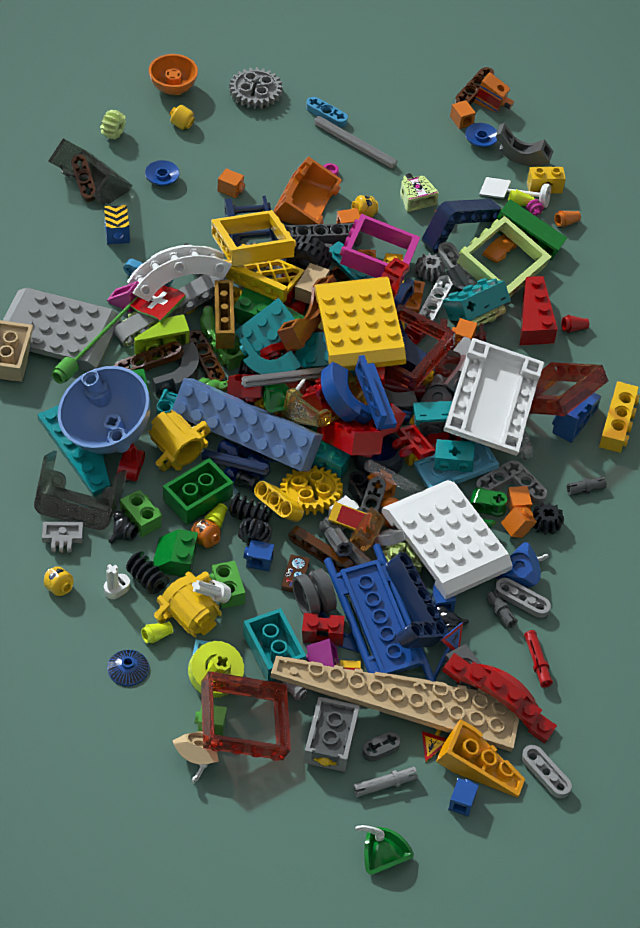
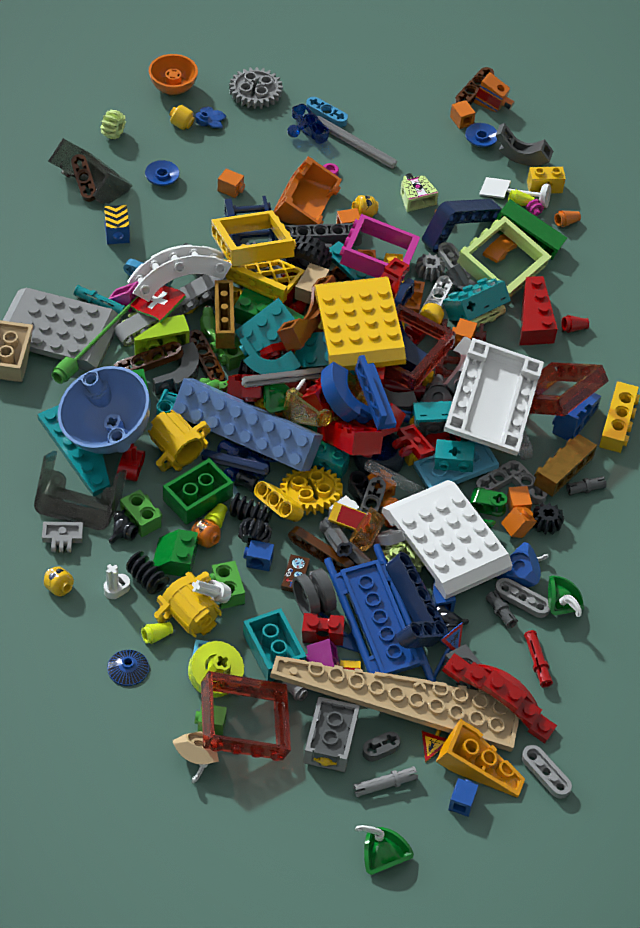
(82, 293): none -> teal pin
(208, 116): none -> blue plate
(309, 124): none -> clear blue piece
(433, 312): none -> yellow head
(564, 464): none -> pearl gold brick
(564, 597): none -> green hat

